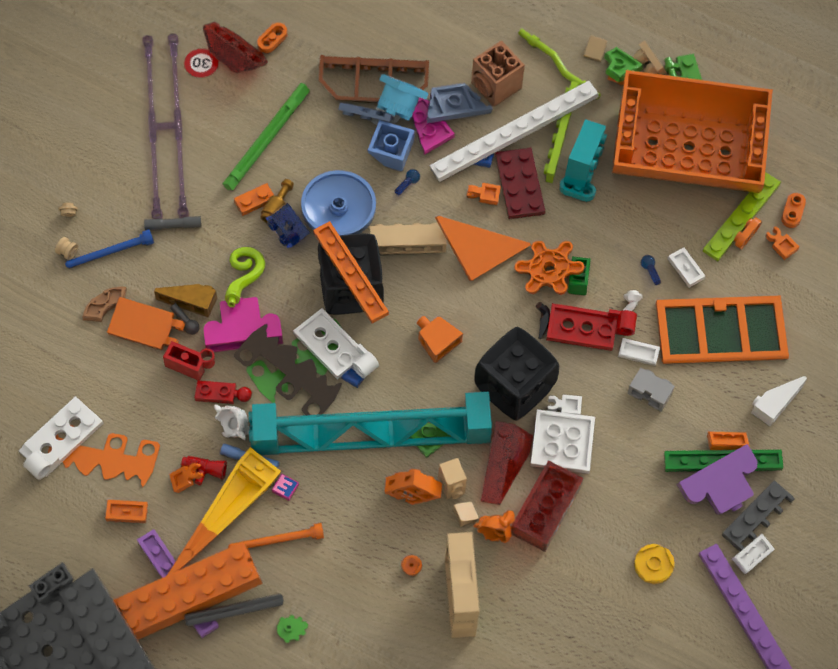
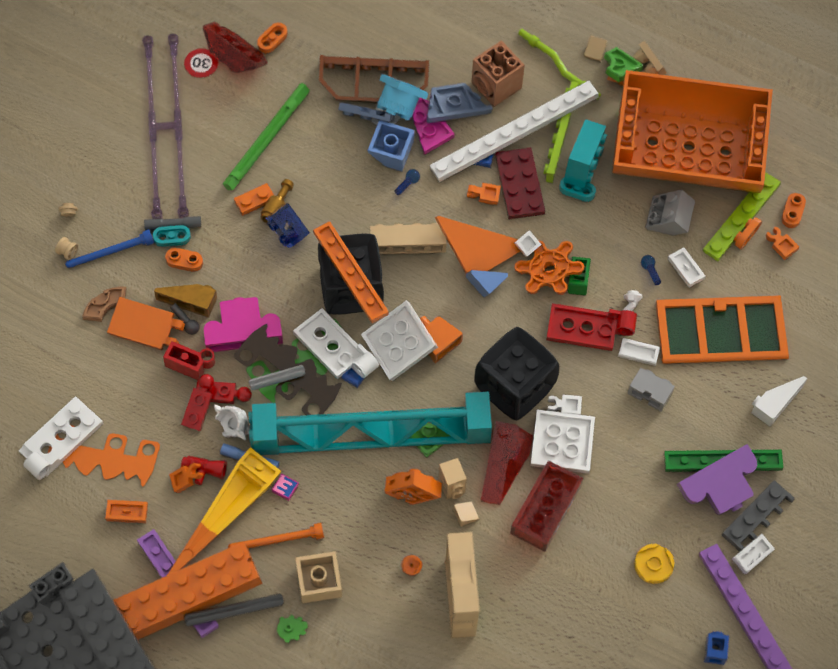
(171, 234): none -> teal plate
(183, 259): none -> orange plate
(198, 404): none -> red plate
(235, 288): lime plant -> none
(276, 377): none -> light grey axle
(318, 577): none -> tan brick
(341, 199): medium blue dish -> none
(399, 340): none -> white plate
(485, 281): none -> medium blue slope
(496, 526): orange hair -> none
(527, 243): none -> white plate
(545, 316): black bar -> none
(670, 213): none -> light grey slope
(685, 65): bright green plate -> none
(716, 656): none -> blue brick
(727, 440): orange plate -> none

